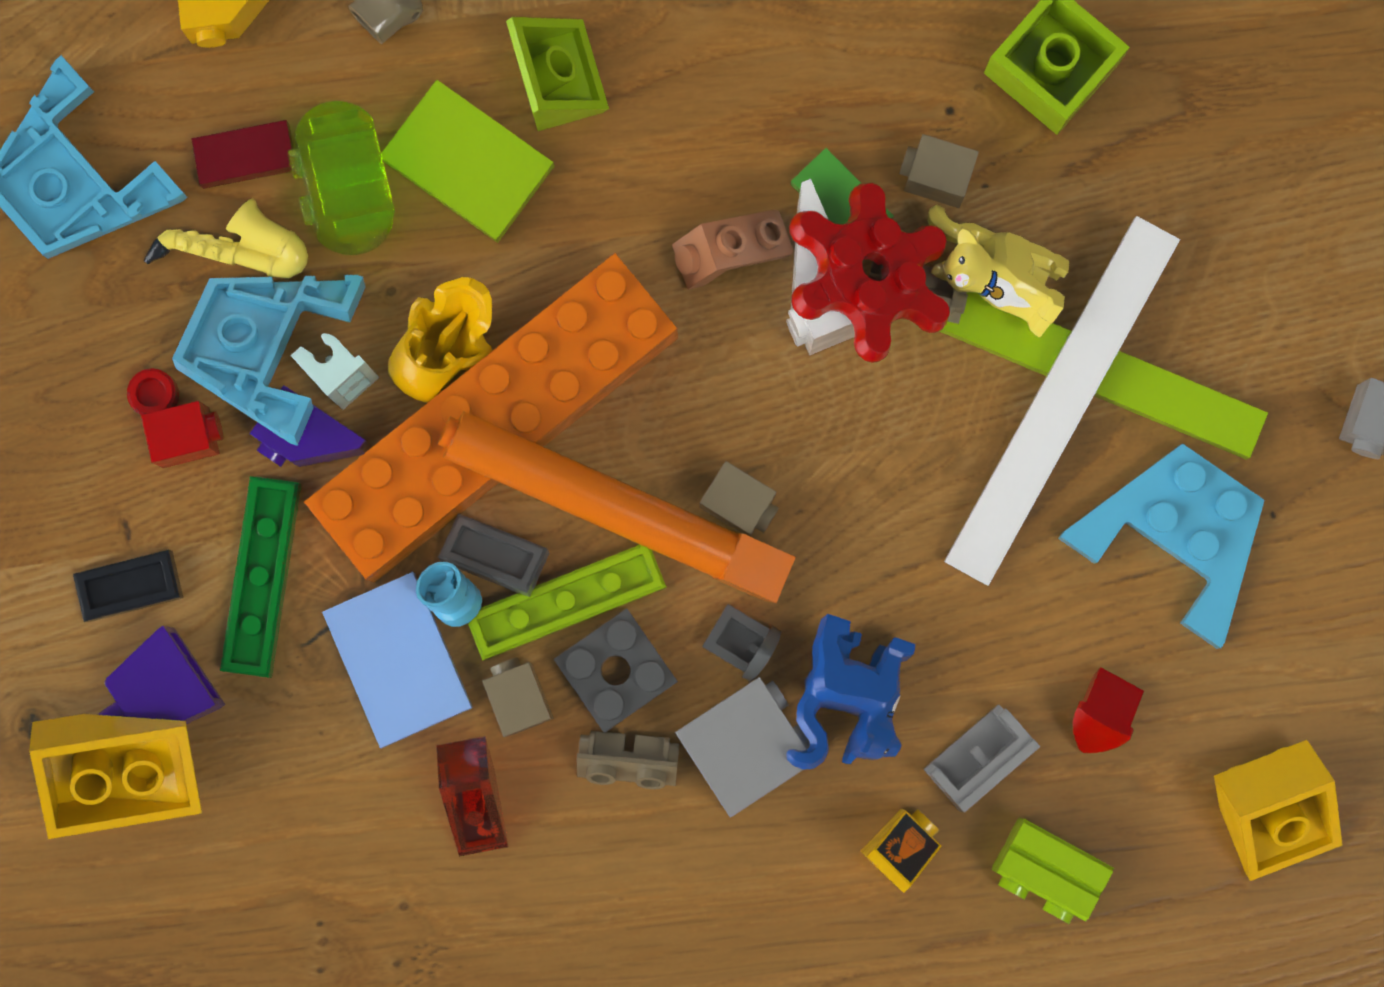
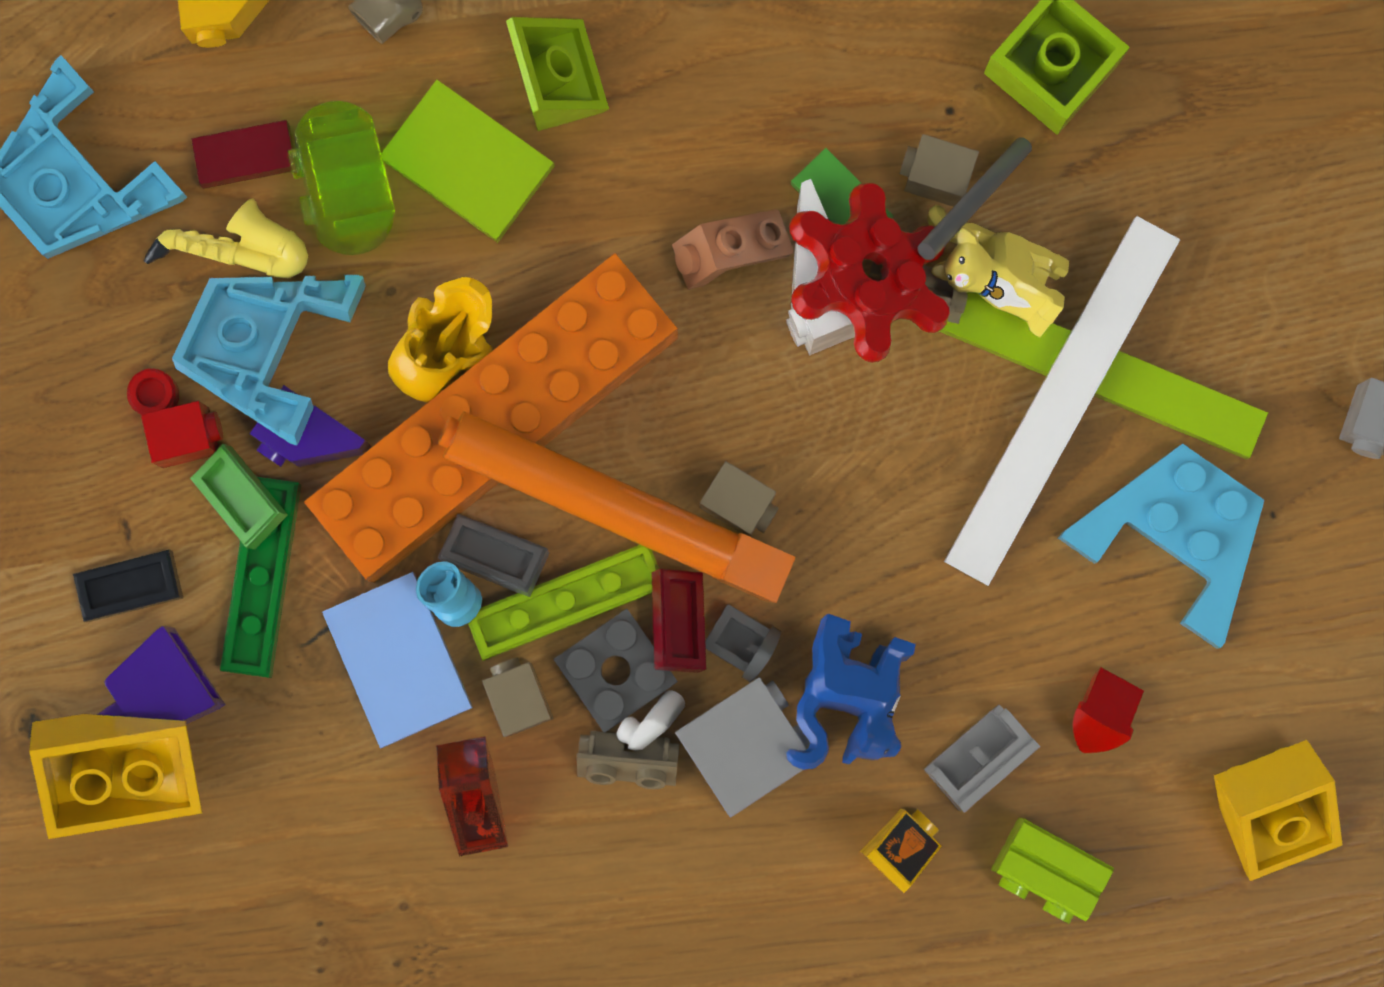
(238, 496): none -> bright green tile
(341, 376): light aqua hinge -> none
(656, 722): none -> white arm
(678, 621): none -> dark red tile
(974, 198): none -> dark grey bar

